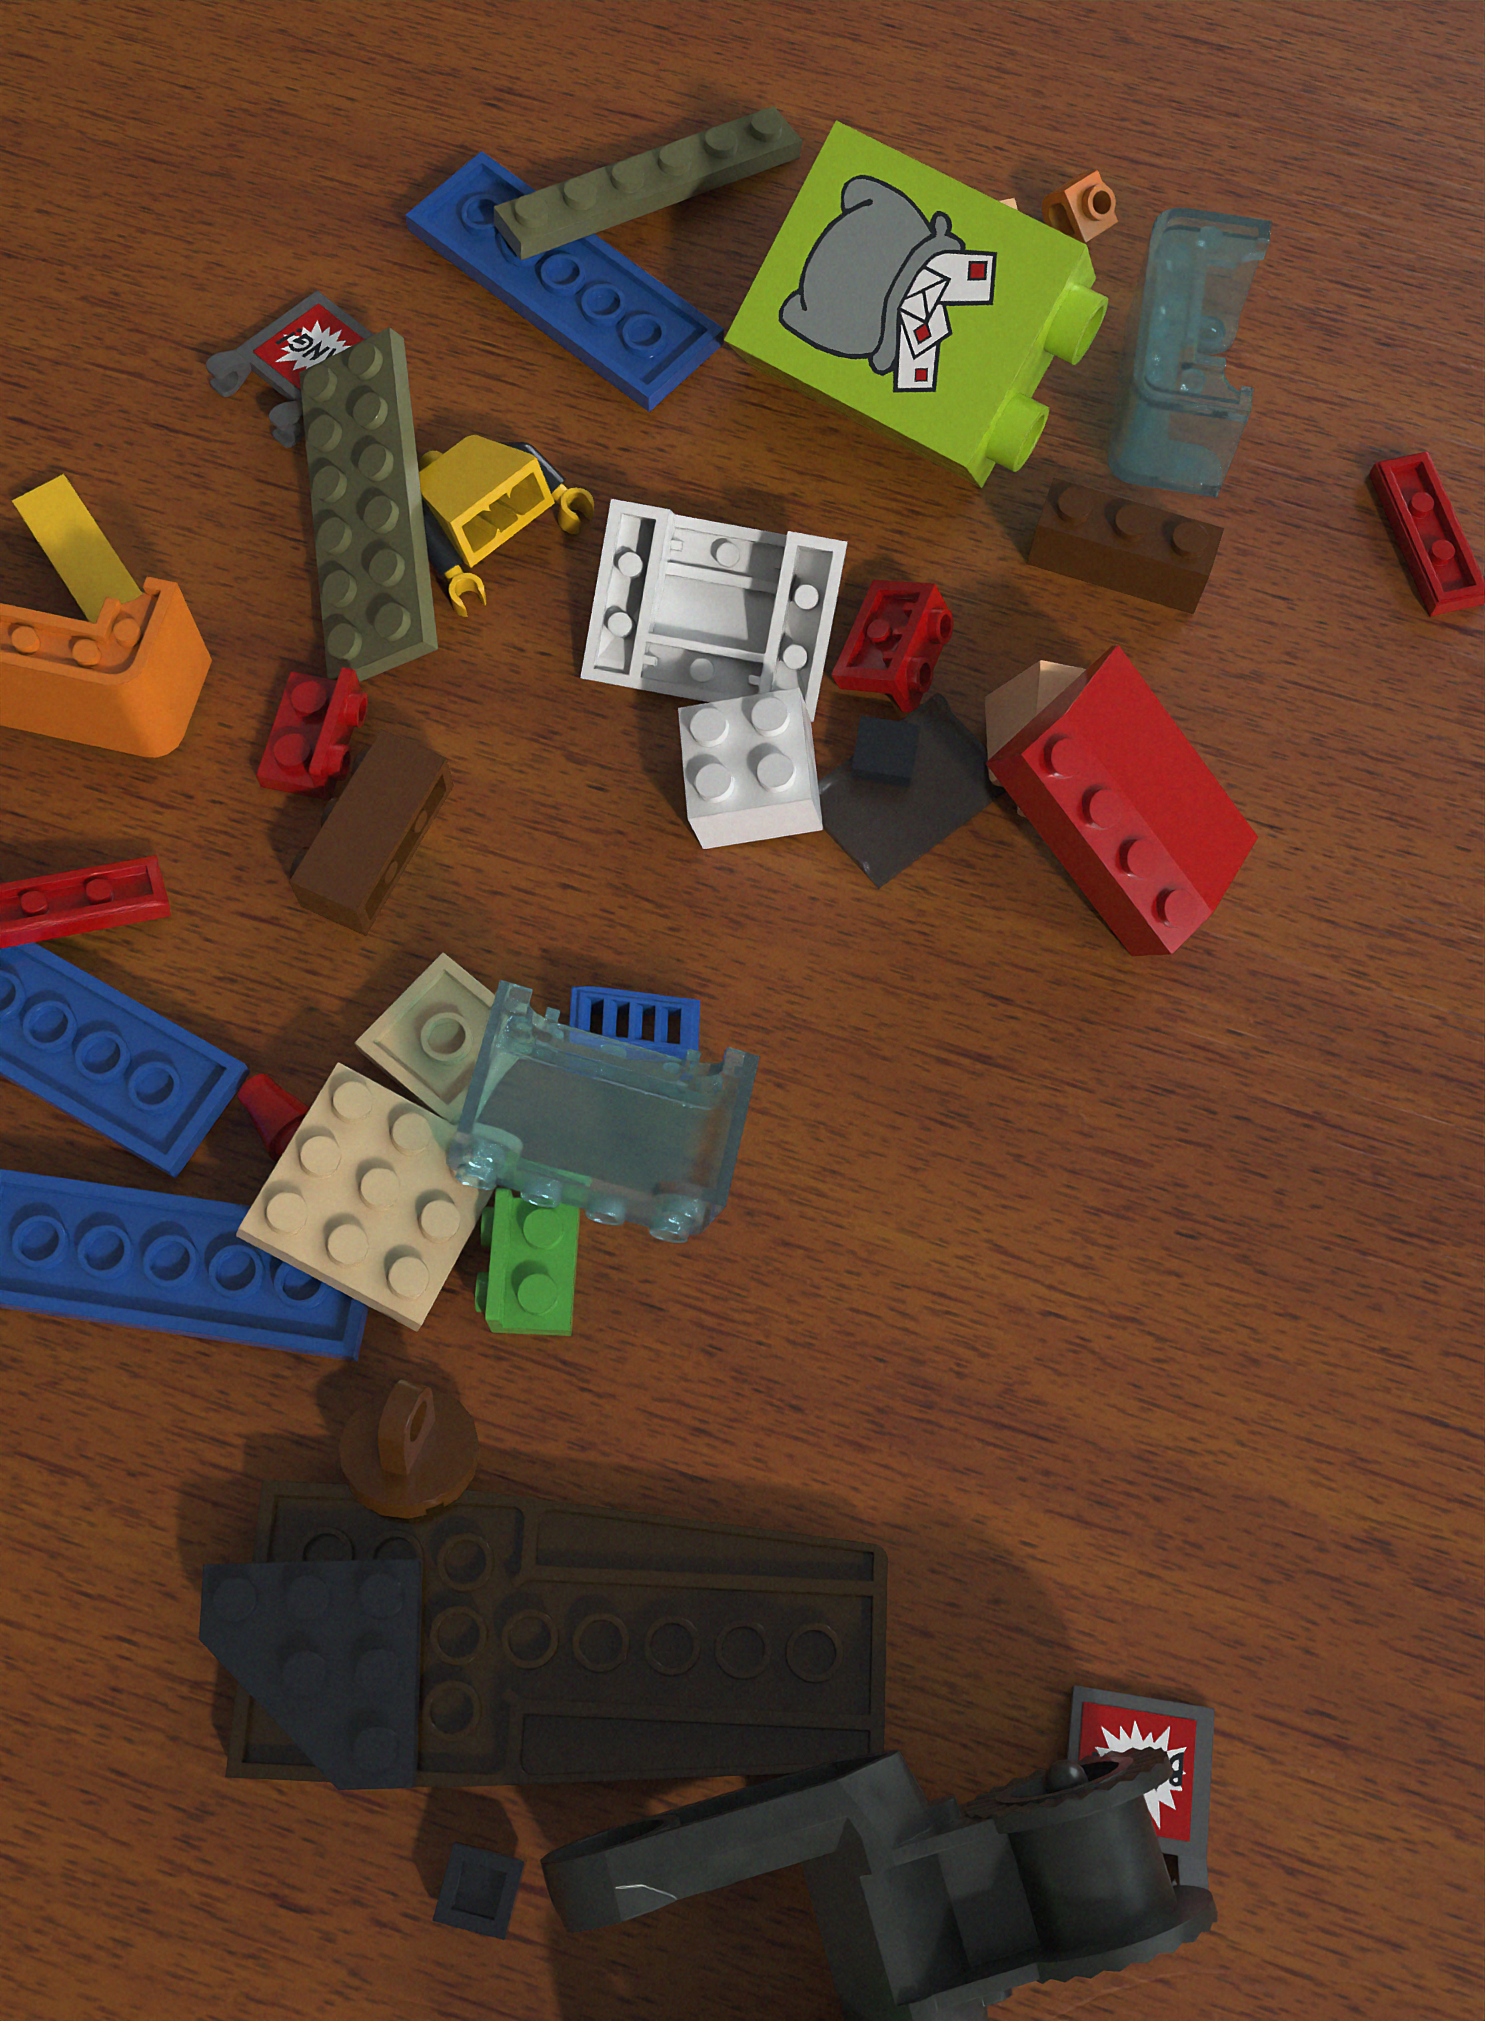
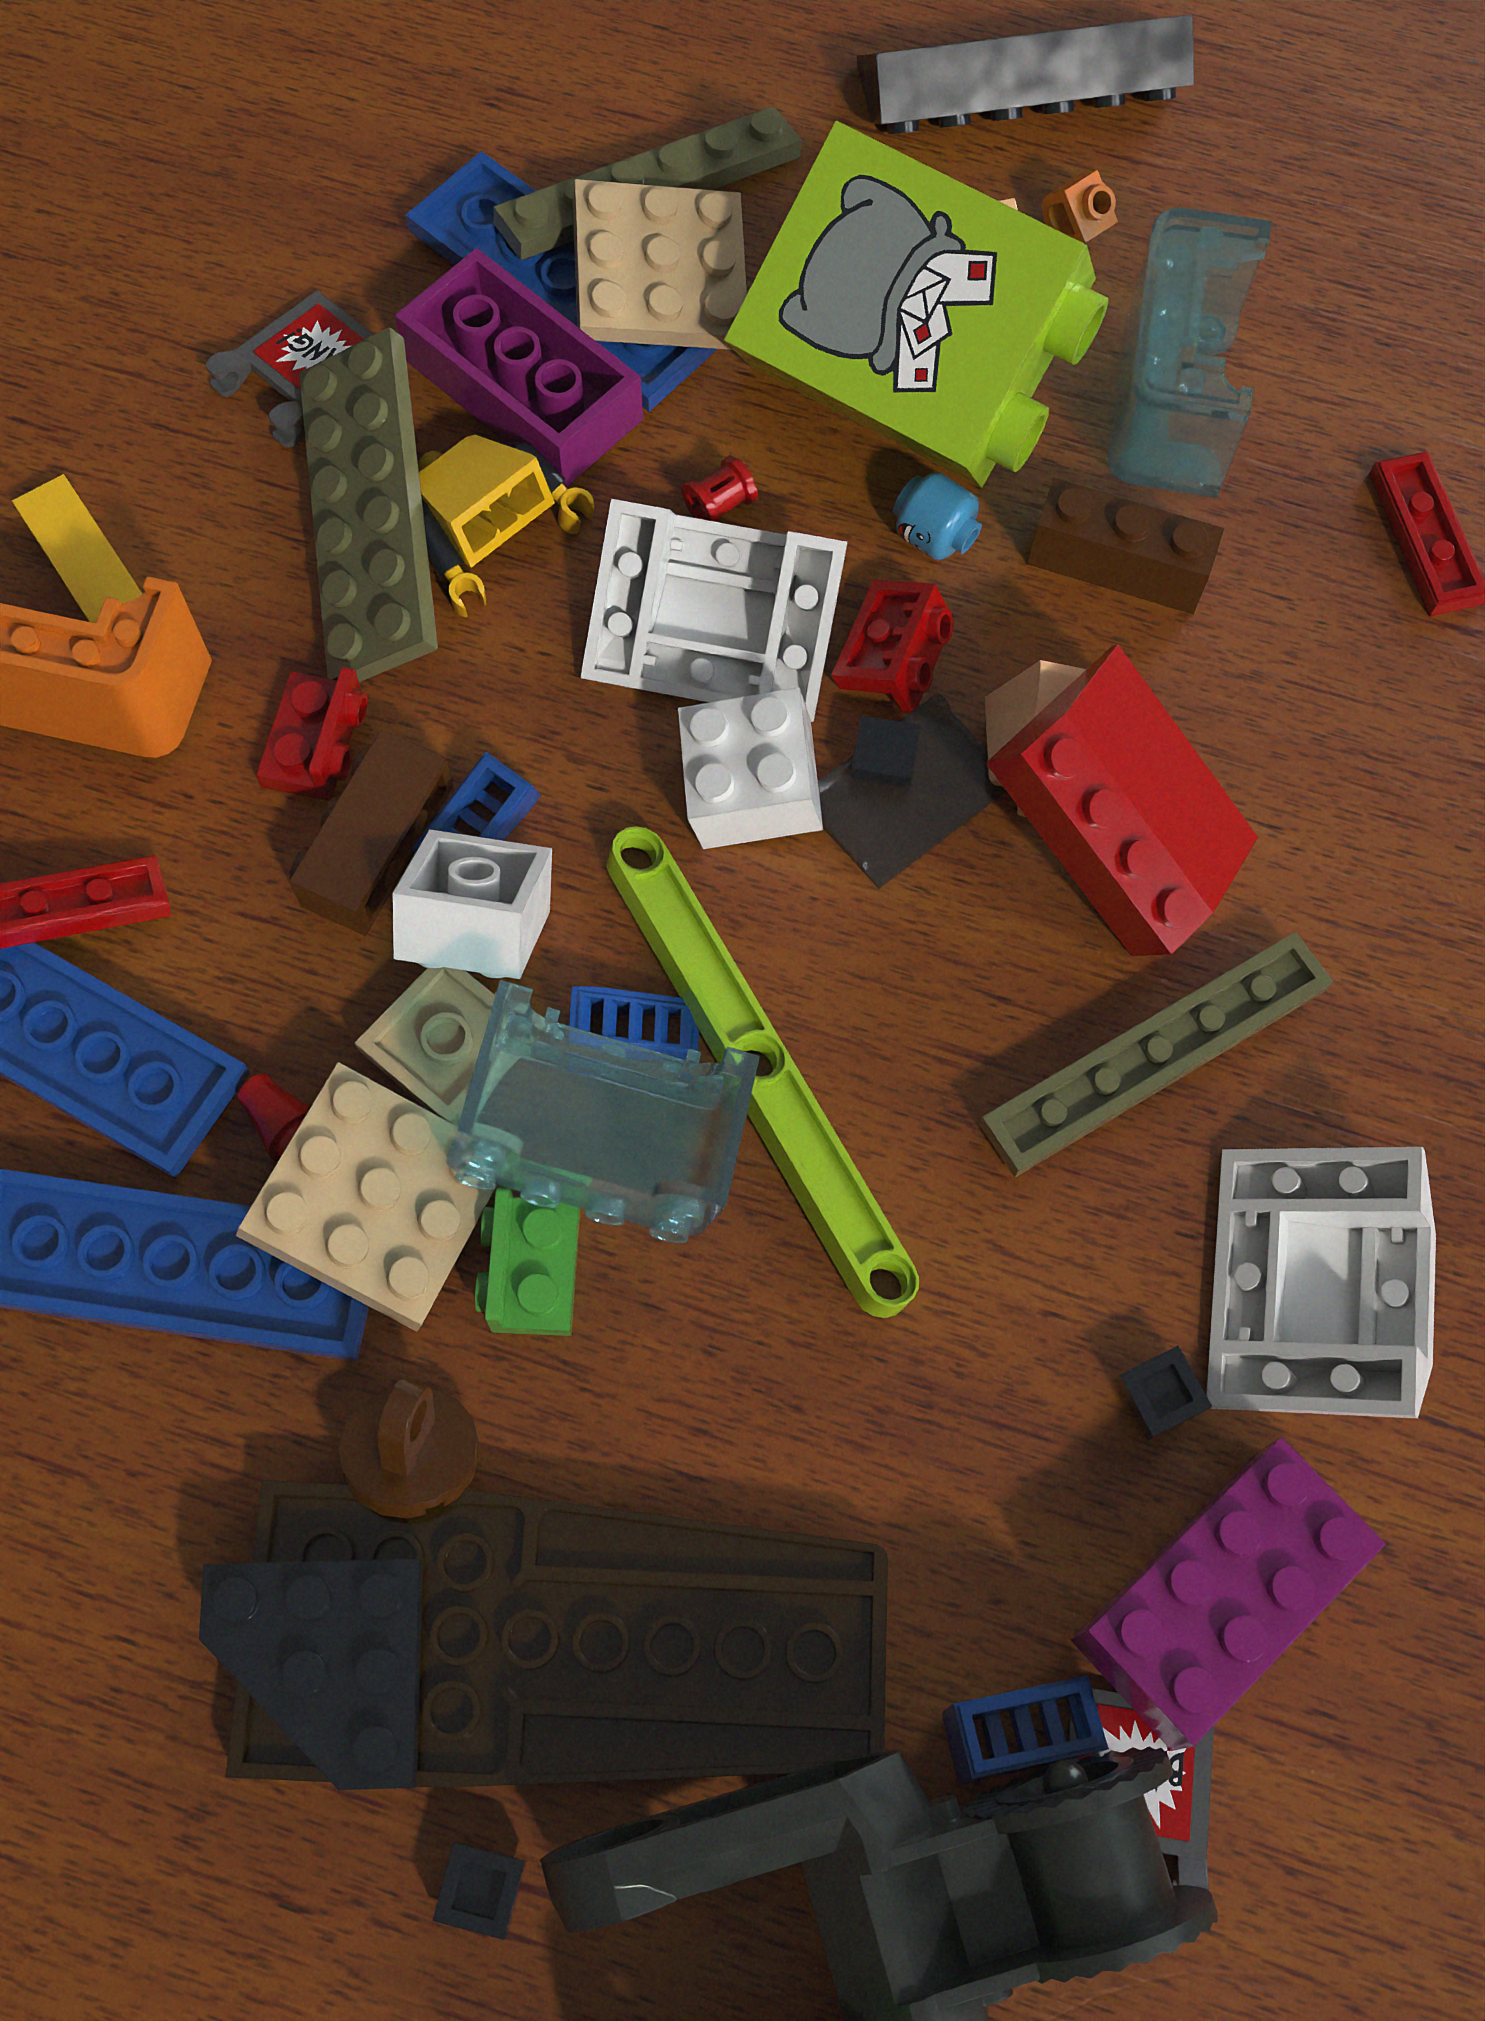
(472, 904): none -> white brick
(473, 789): none -> blue slope
(520, 365): none -> magenta brick
(657, 263): none -> tan plate
(720, 491): none -> red bush
(780, 1102): none -> lime beam
(937, 515): none -> dark azure head
(965, 1745): none -> blue slope
(1028, 71): none -> slope
(1154, 1054): none -> olive plate
(1163, 1392): none -> black plate
(1227, 1595): none -> magenta brick
(1323, 1282): none -> white slope

